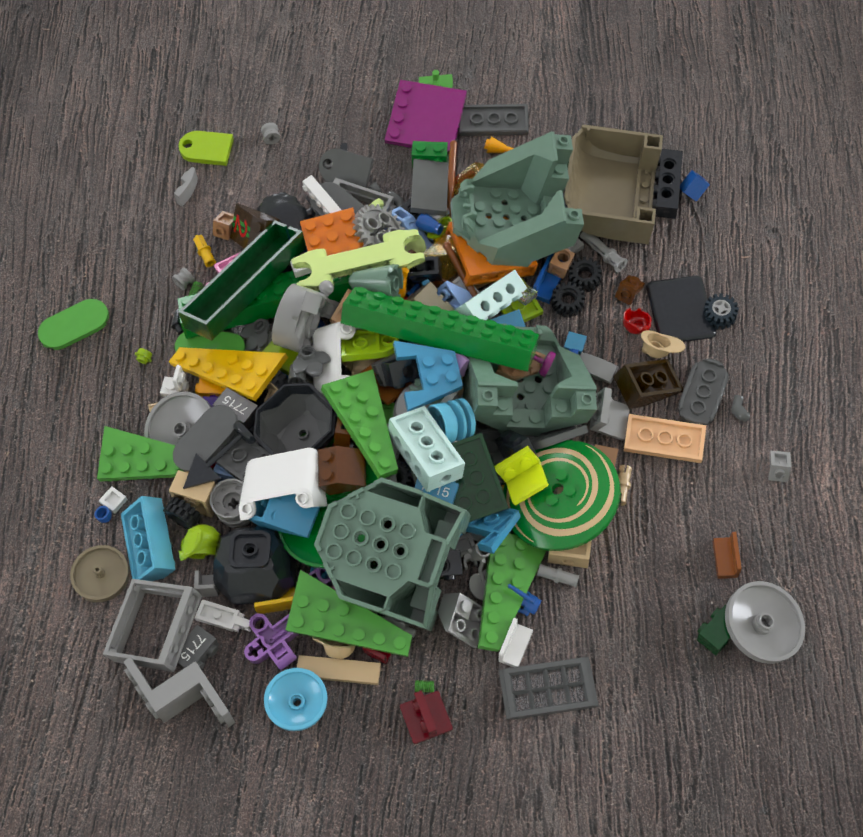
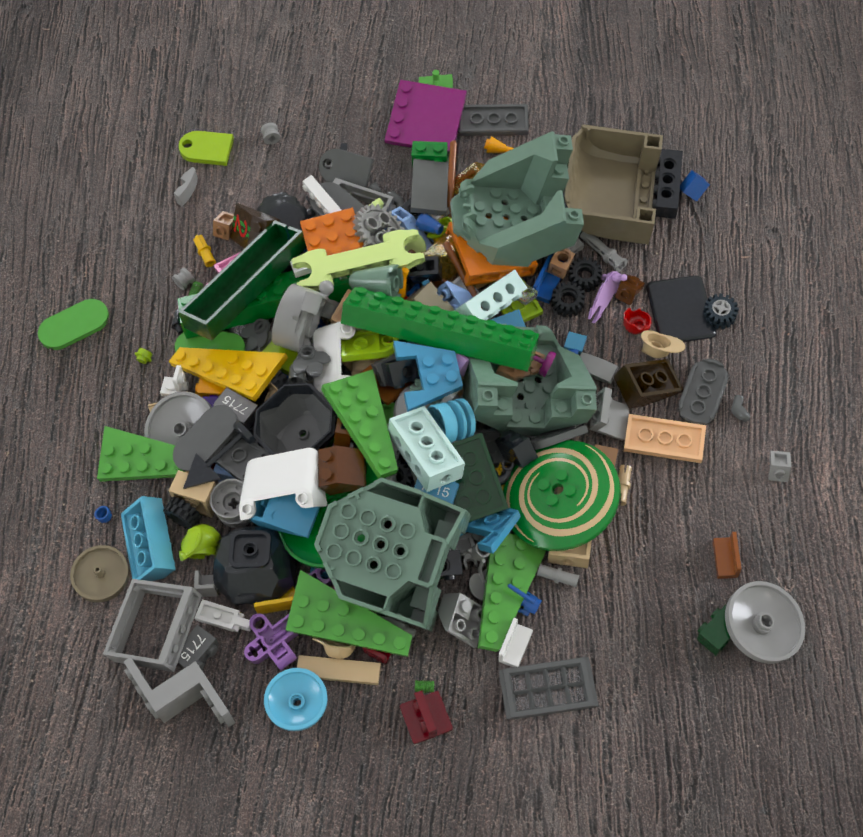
(113, 499): white tile -> none
(522, 475): neon yellow bracket -> none
(605, 293): none -> lavender piece

